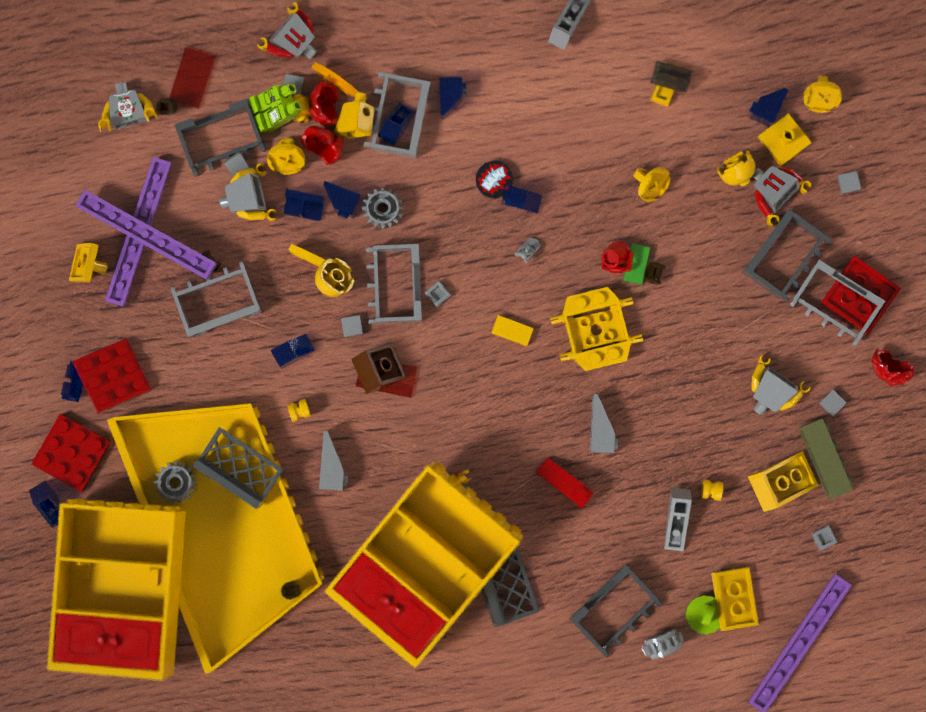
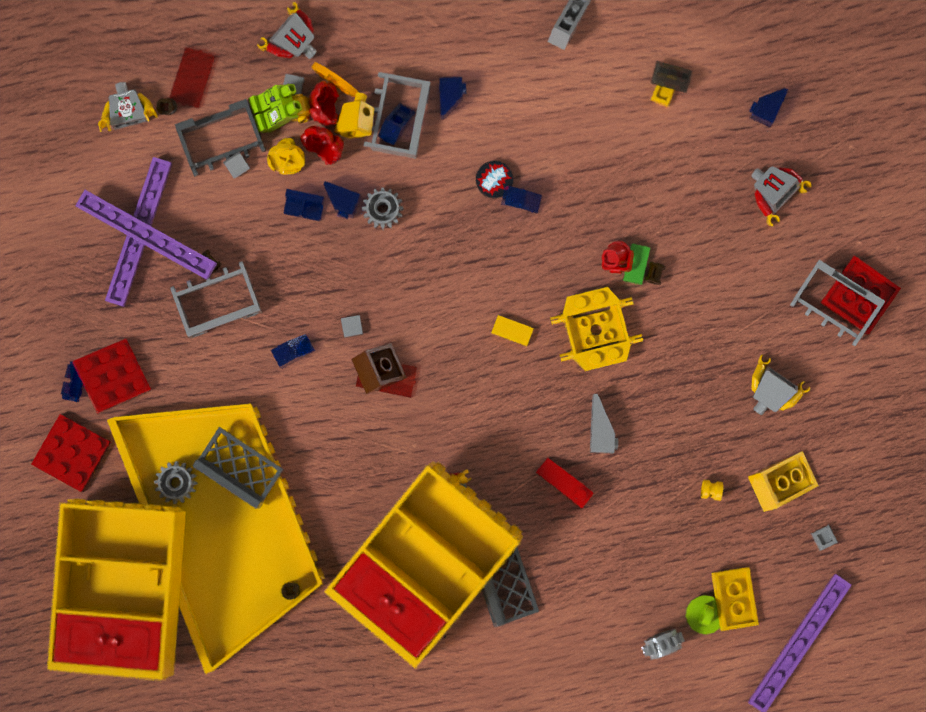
(46, 502): clear blue slope -> none
(85, 263): yellow tile -> none
(246, 195): light grey torso -> none
(298, 410): yellow wheel -> none
(305, 255): yellow tile -> none
(332, 472): light grey slope -> none
(334, 277): yellow cylinder -> none
(414, 248): light grey hinge -> none
(437, 294): light grey tile -> none
(528, 249): light grey piece -> none
(590, 603): dark grey hinge -> none
(652, 183): yellow tile -> none
(677, 519): light grey slope -> none
(738, 169): yellow cylinder -> none
(784, 139): yellow tile -> none
(789, 215): dark grey hinge -> none
(822, 95): yellow tile -> none
(825, 458): olive brick -> none
(832, 403): light grey tile -> none
(849, 182): light grey tile -> none
(890, 370): red hair -> none

